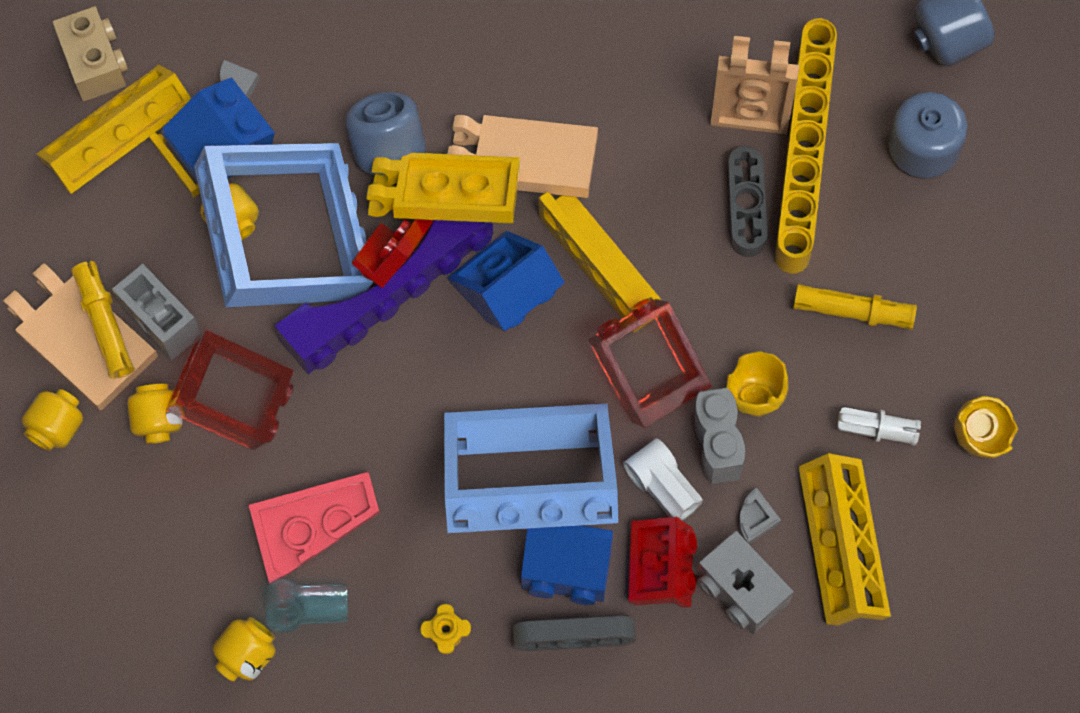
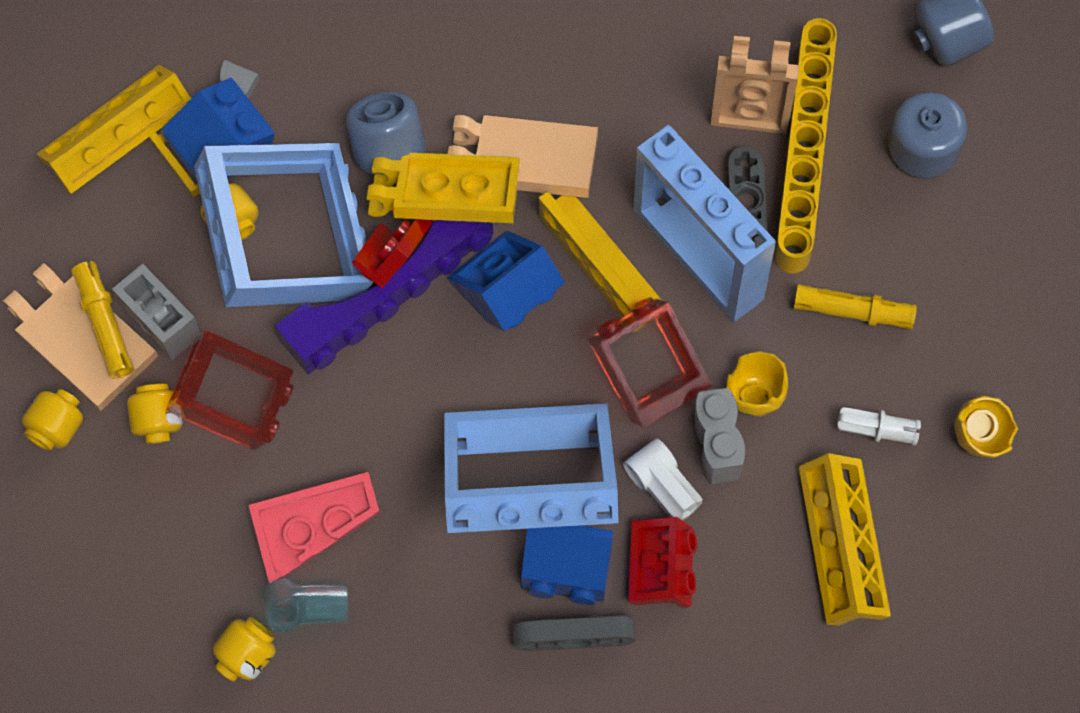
(90, 54): tan brick -> none
(445, 617): yellow plate -> none
(702, 223): none -> light blue window
(739, 562): light grey brick -> none
(756, 517): light grey tile -> none

